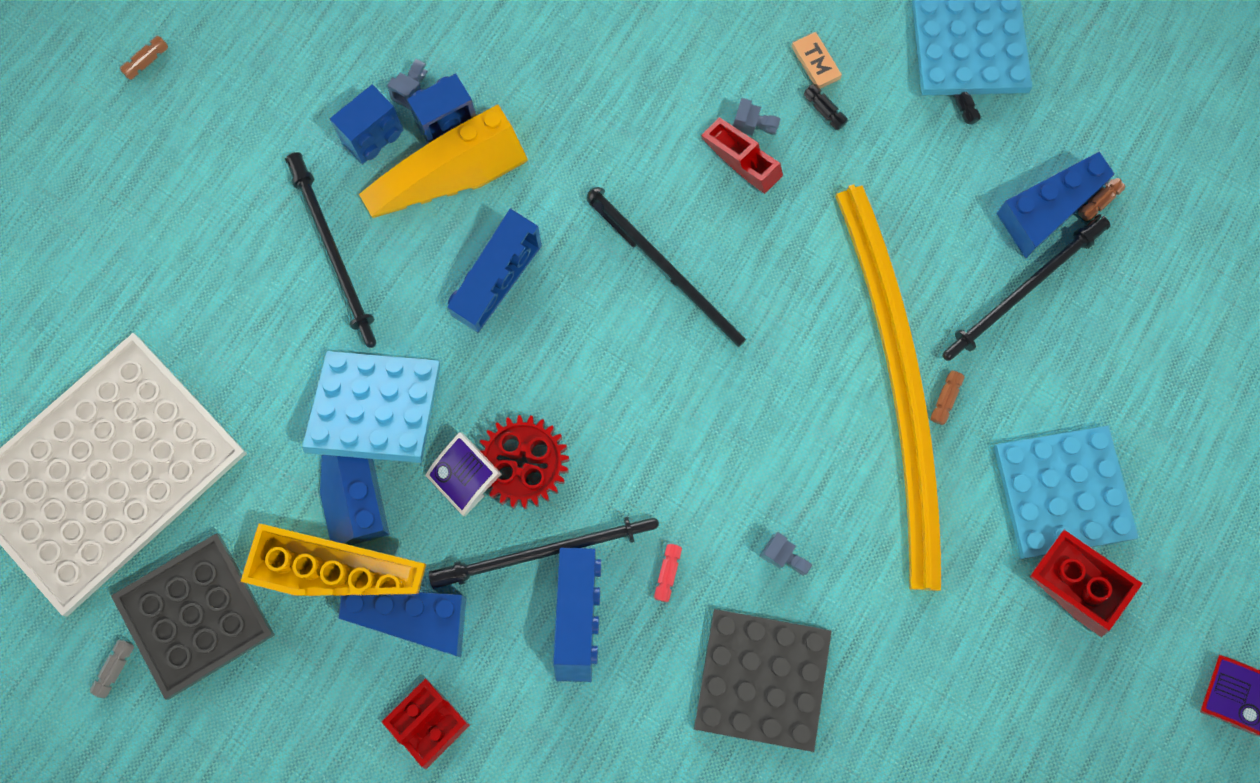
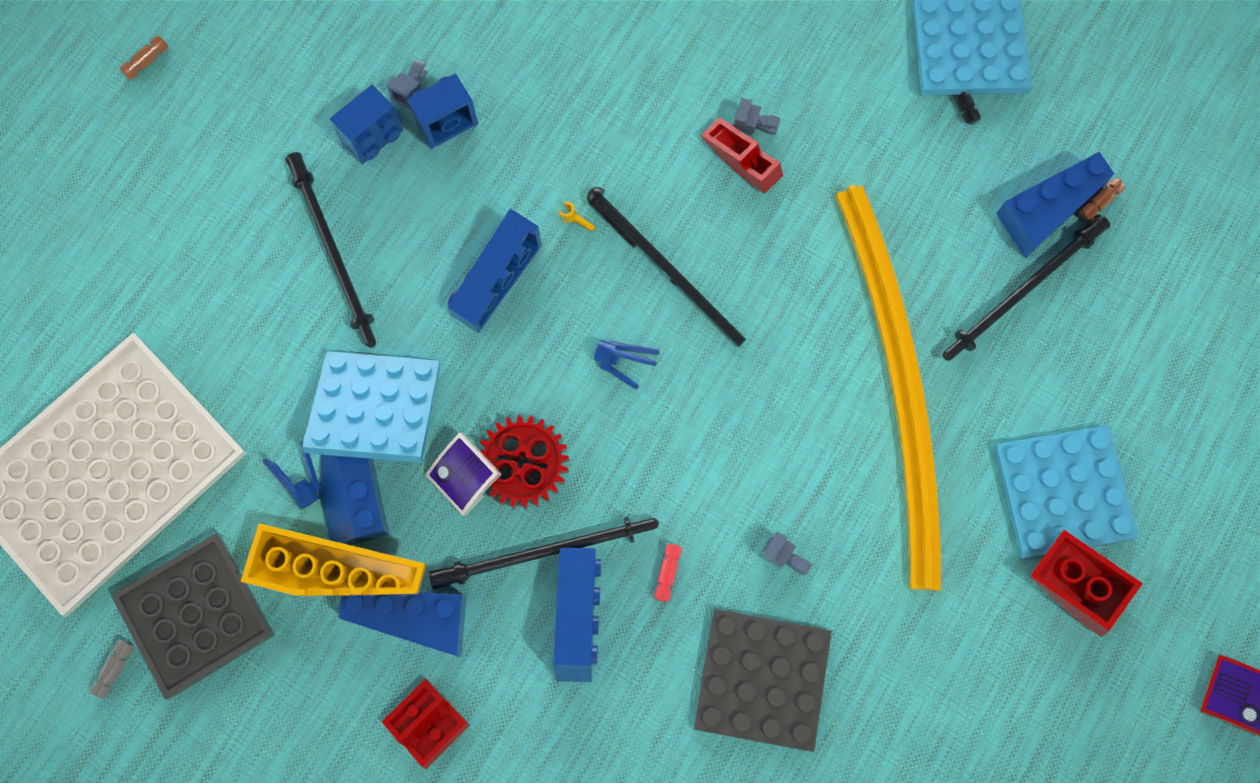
(302, 492): none -> blue plant
(451, 163): yellow wedge -> none
(573, 216): none -> yellow hand
(611, 352): none -> blue plant
(816, 60): light nougat tile -> none
(825, 107): black axle -> none
(947, 397): nougat axle -> none

